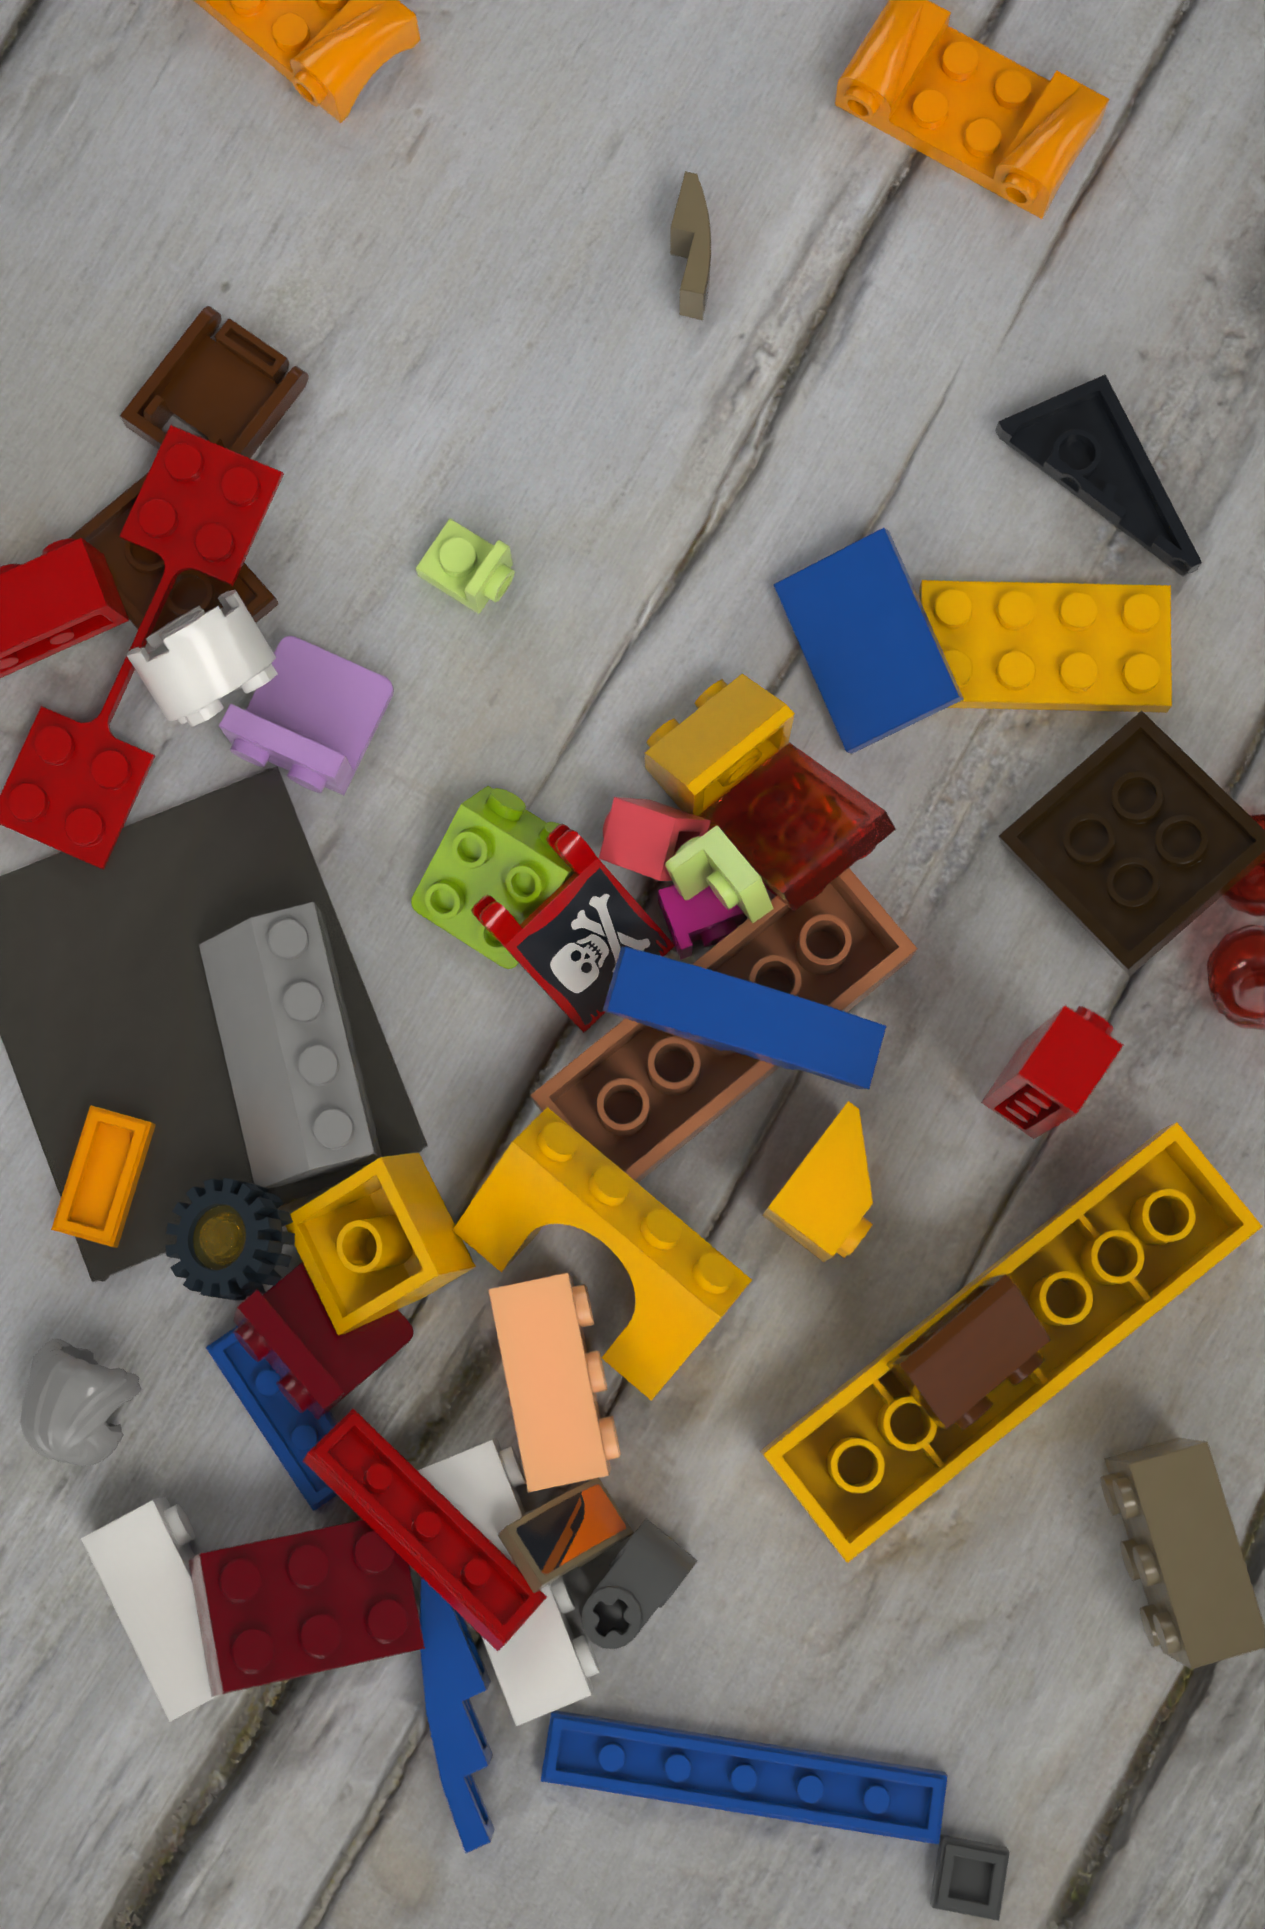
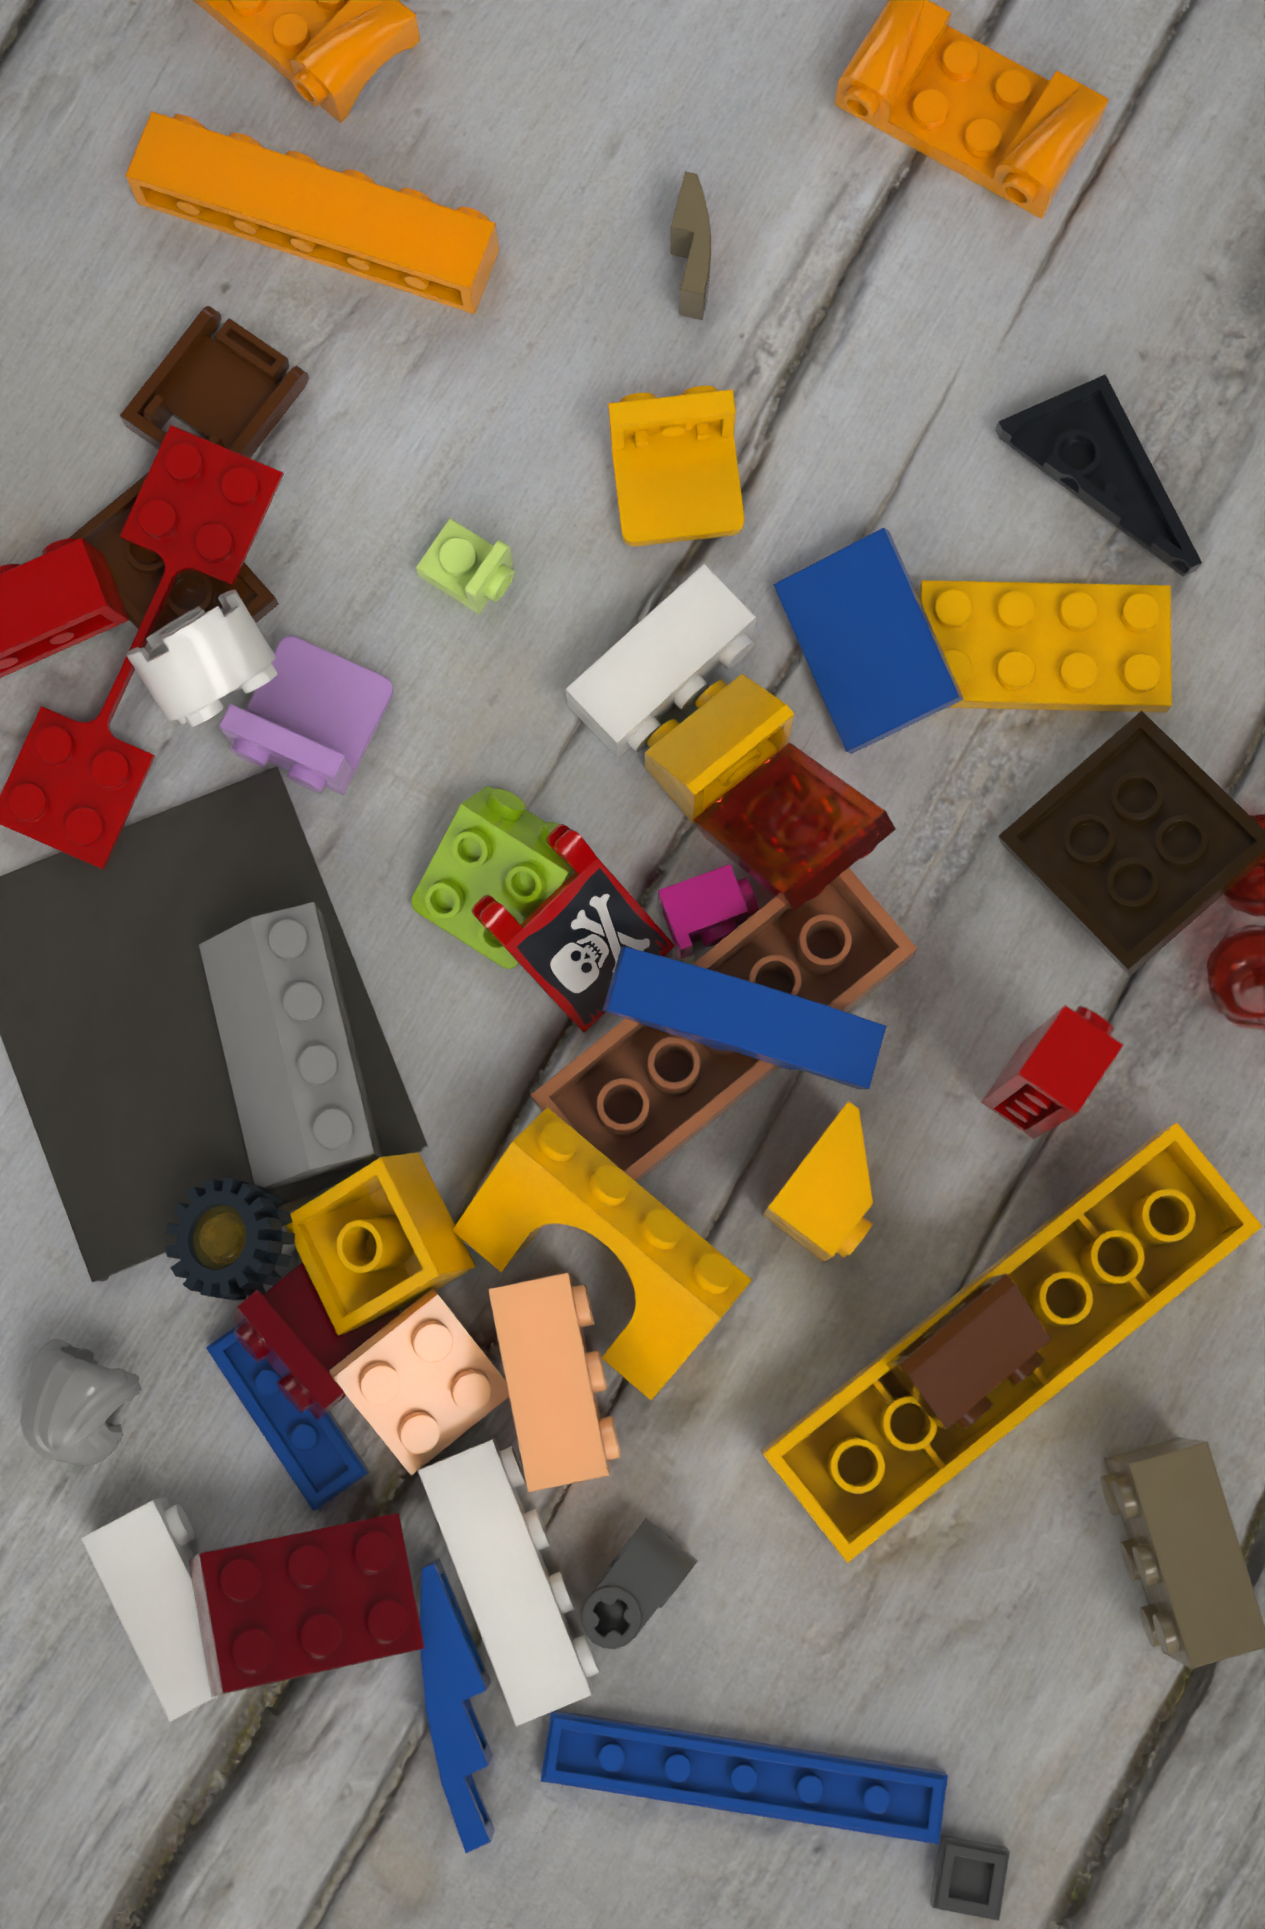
(103, 1176): light orange tile -> none
(314, 211): none -> light orange brick
(421, 1381): none -> light nougat plate
(424, 1529): red tile -> none
(565, 1533): slope -> none
(647, 834): coral brick -> none
(662, 662): none -> white brick
(676, 466): none -> yellow bracket
(718, 864): yellowish green bracket -> none

